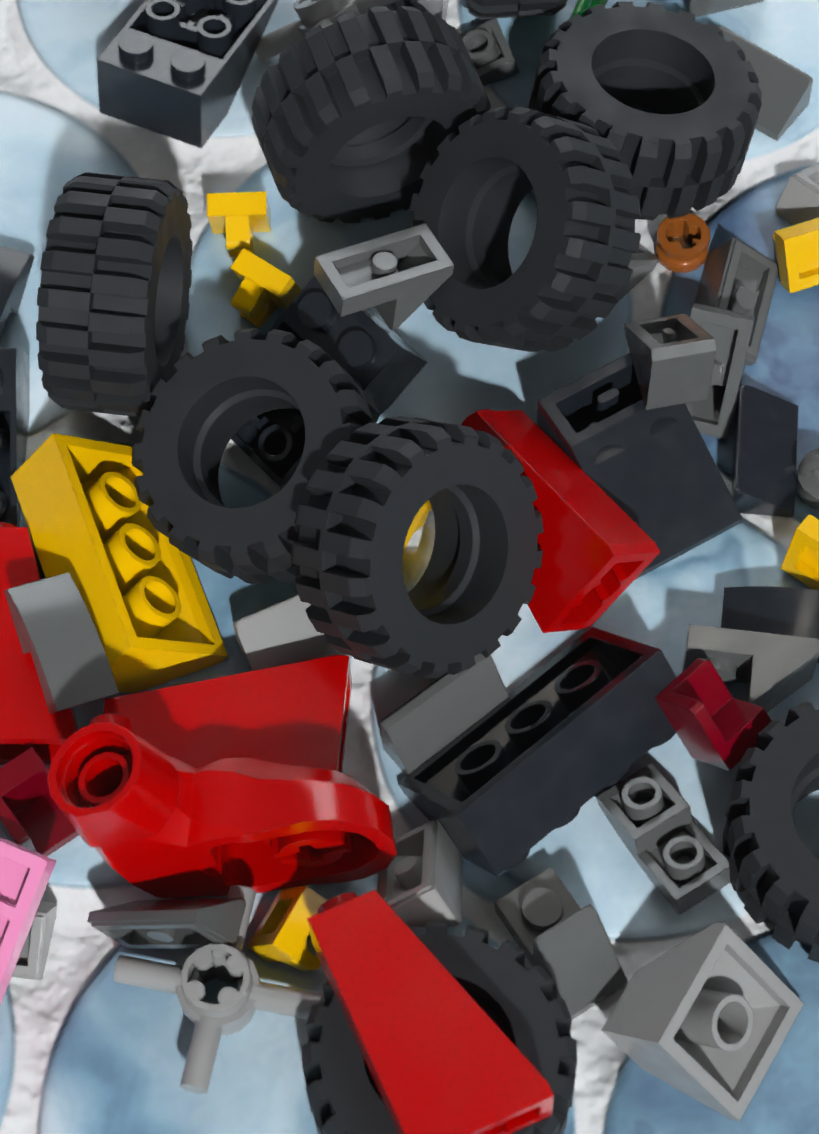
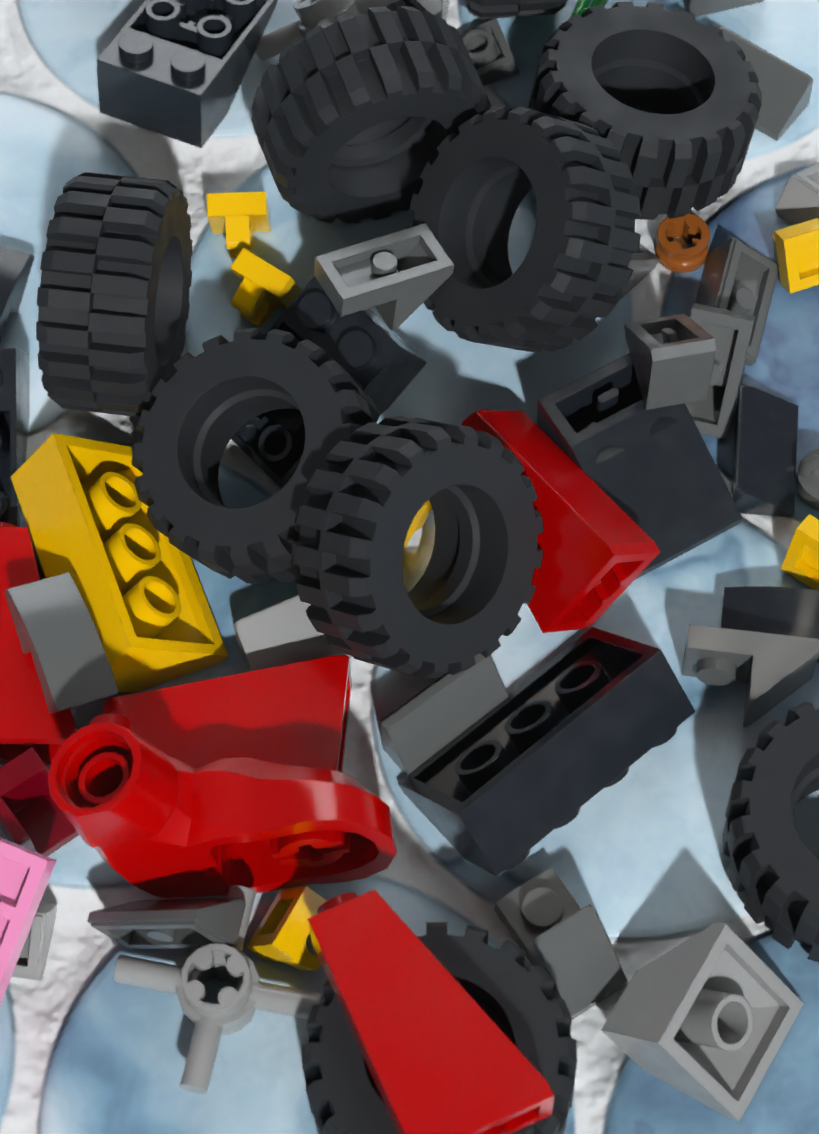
(424, 878): light grey slope -> none
(664, 839): dark grey slope -> none
(709, 718): dark red panel -> none

